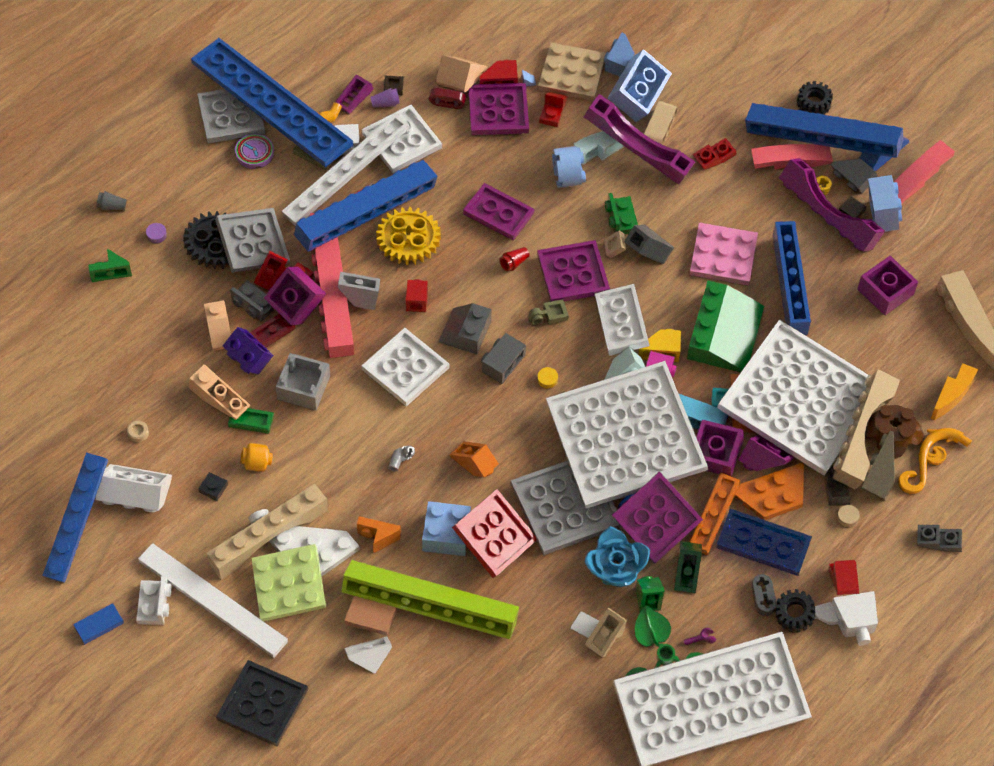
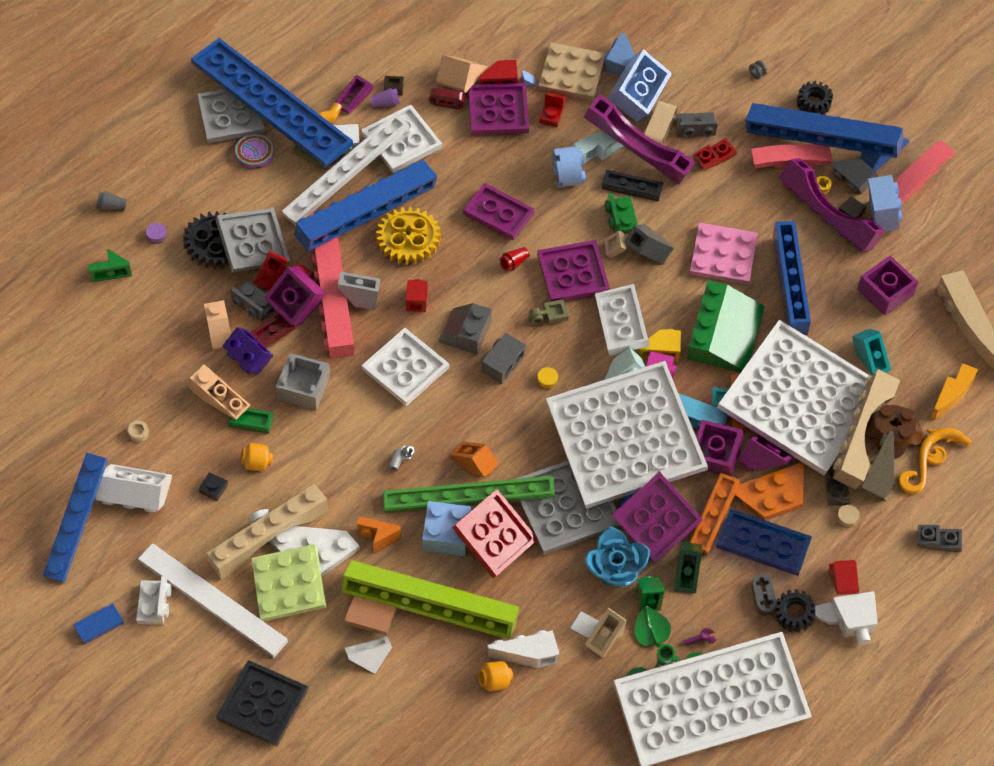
(468, 493): none -> bright green tile
(495, 676): none -> light orange head
(532, 651): none -> white slope
(632, 185): none -> black tile
(696, 124): none -> dark grey bracket
(758, 69): none -> dark grey bush
(871, 350): none -> teal slope

